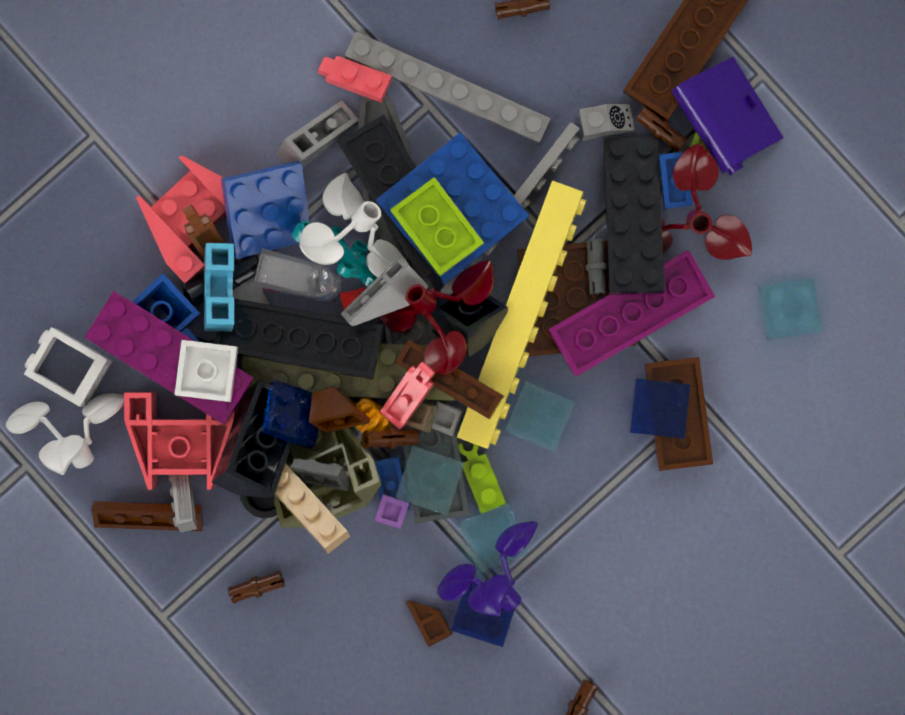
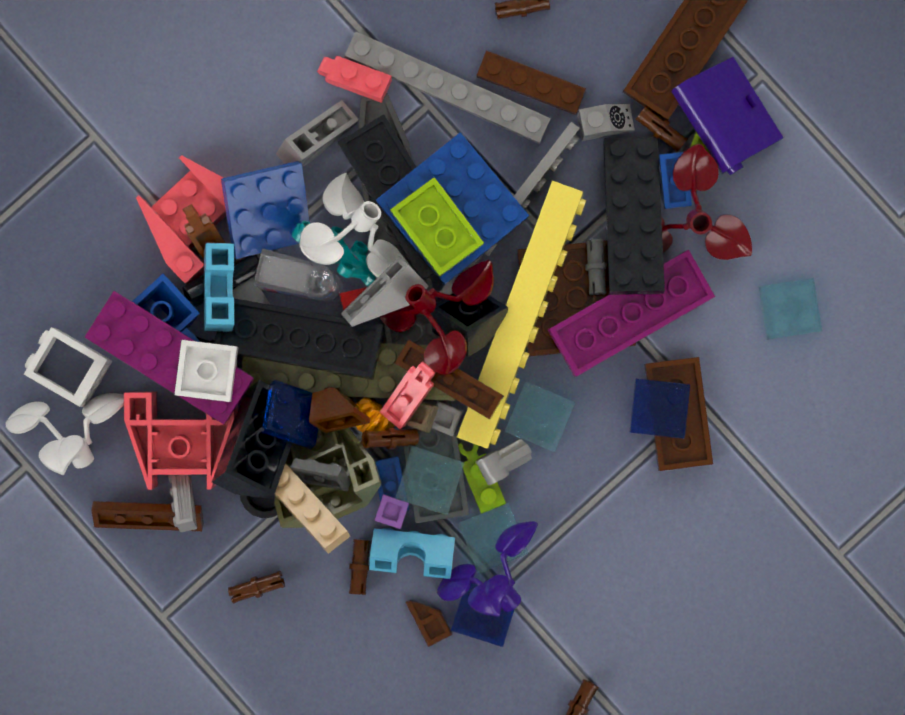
(359, 567): none -> reddish brown pin
(391, 546): none -> medium azure arch
(499, 463): none -> light grey piece
(531, 82): none -> reddish brown plate

